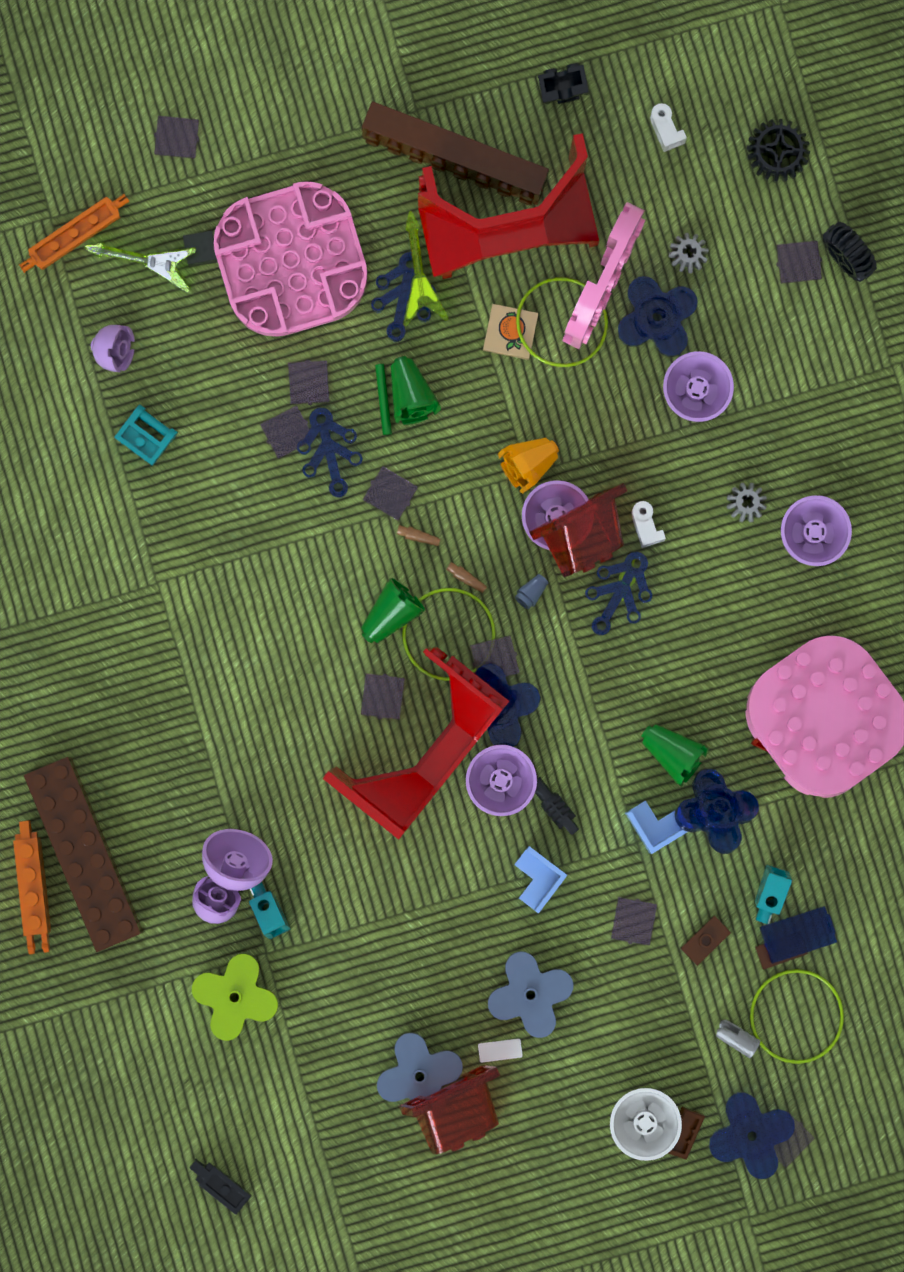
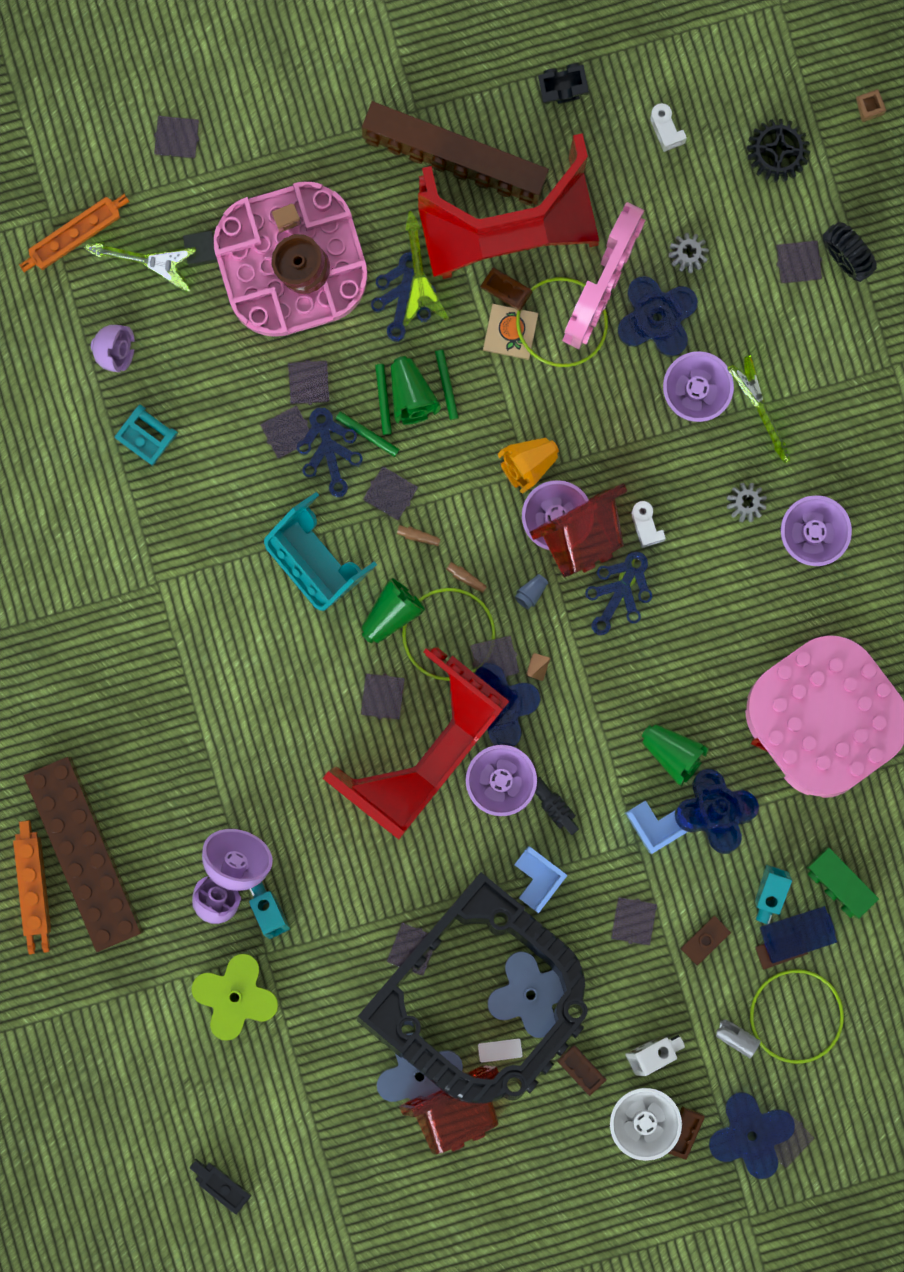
(286, 217): none -> medium nougat slope
(300, 264): none -> reddish brown wheel
(308, 560): none -> teal windscreen
(368, 434): none -> green bar
(405, 943): none -> clear purple piece
(446, 384): none -> green bar
(480, 905): none -> black arch
(506, 289): none -> reddish brown plate
(537, 667): none -> medium nougat slope
(581, 1070): none -> reddish brown plate
(645, 1058): none -> white torso
(750, 386): none -> clear neon green piece
(841, 883): none -> green brick
(870, 105): none -> medium nougat slope

